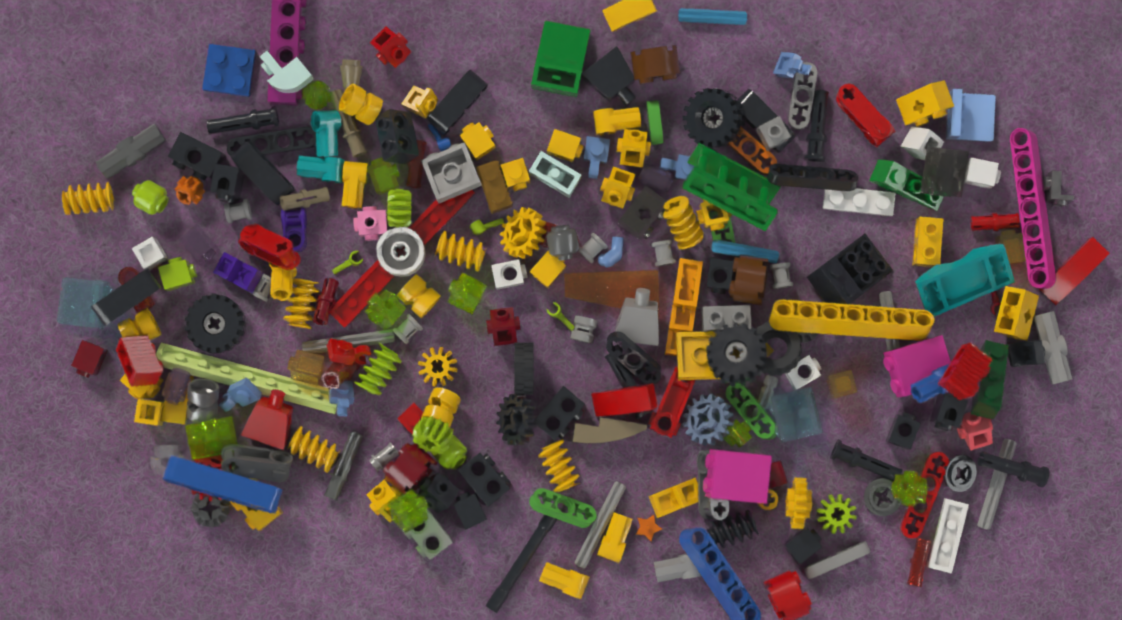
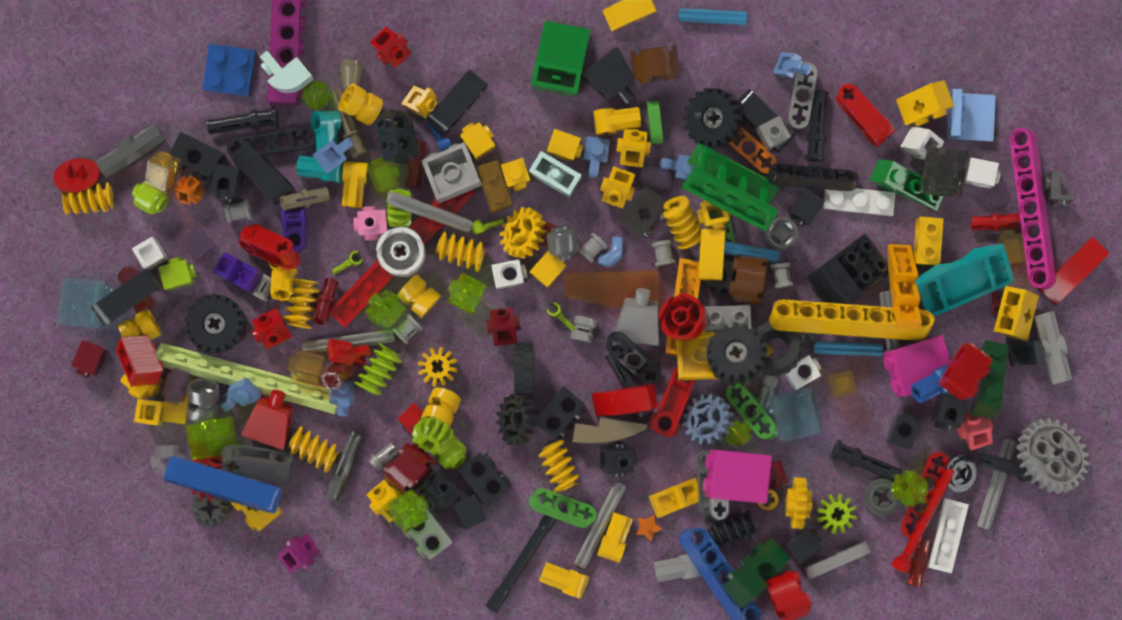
(76, 175): none -> red piece
(162, 171): none -> clear yellow brick
(270, 329): none -> red brick
(299, 553): none -> magenta brick
(332, 155): none -> medium blue plate
(428, 211): none -> light grey axle
(617, 459): none -> black brick
(683, 317): none -> red cylinder
(711, 254): none -> yellow slope
(745, 582): none -> dark green arch
(781, 233): none -> flat silver wheel
(806, 208): none -> black brick
(847, 348): none -> dark azure axle
(903, 286): none -> light orange slope
(904, 560): none -> red piece
(1052, 455): none -> light grey gear

